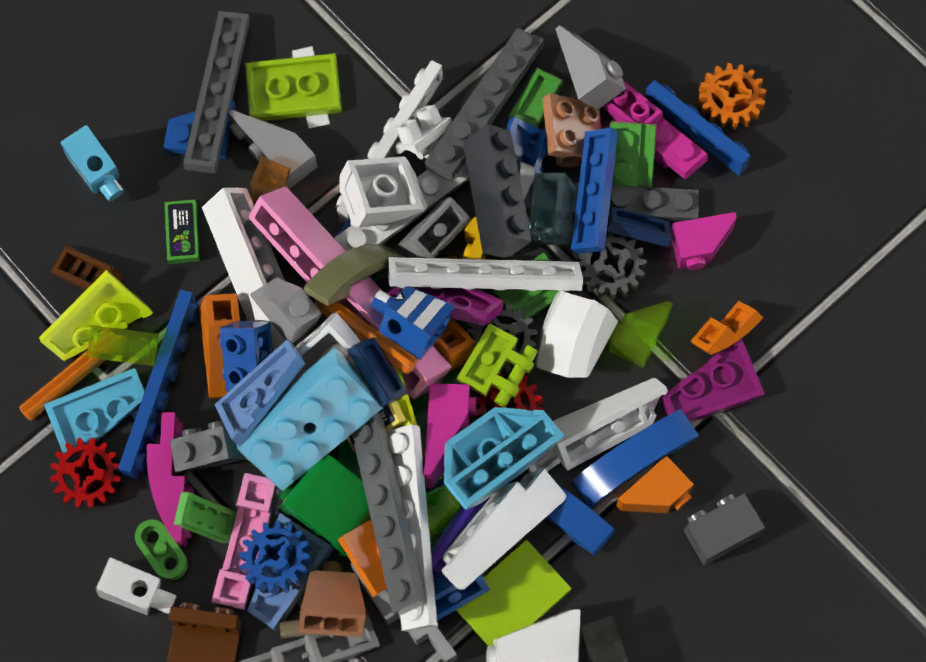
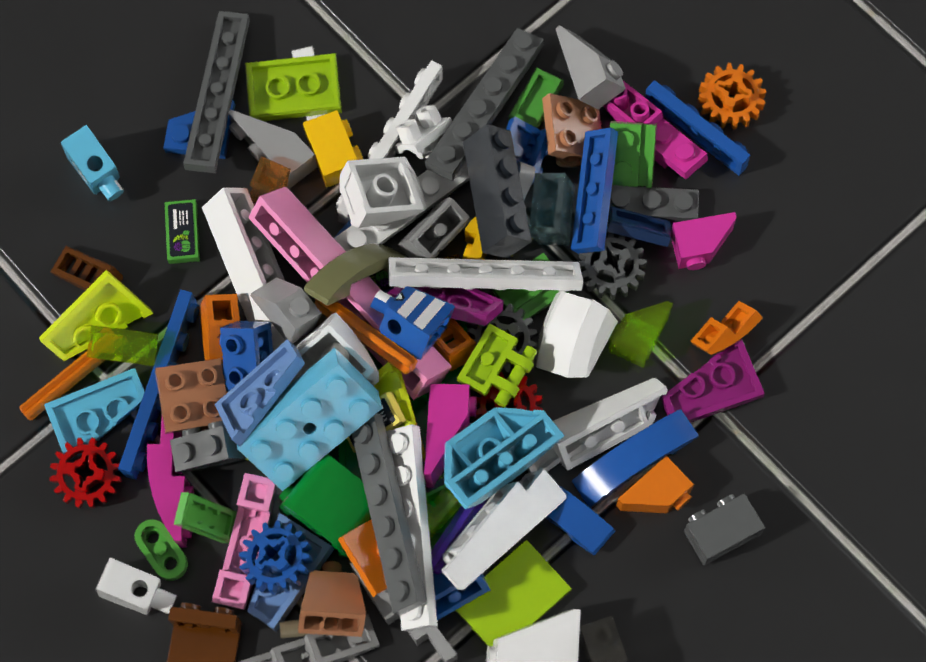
(190, 394): none -> nougat plate
(331, 145): none -> yellow brick
(377, 371): dark blue tile -> none

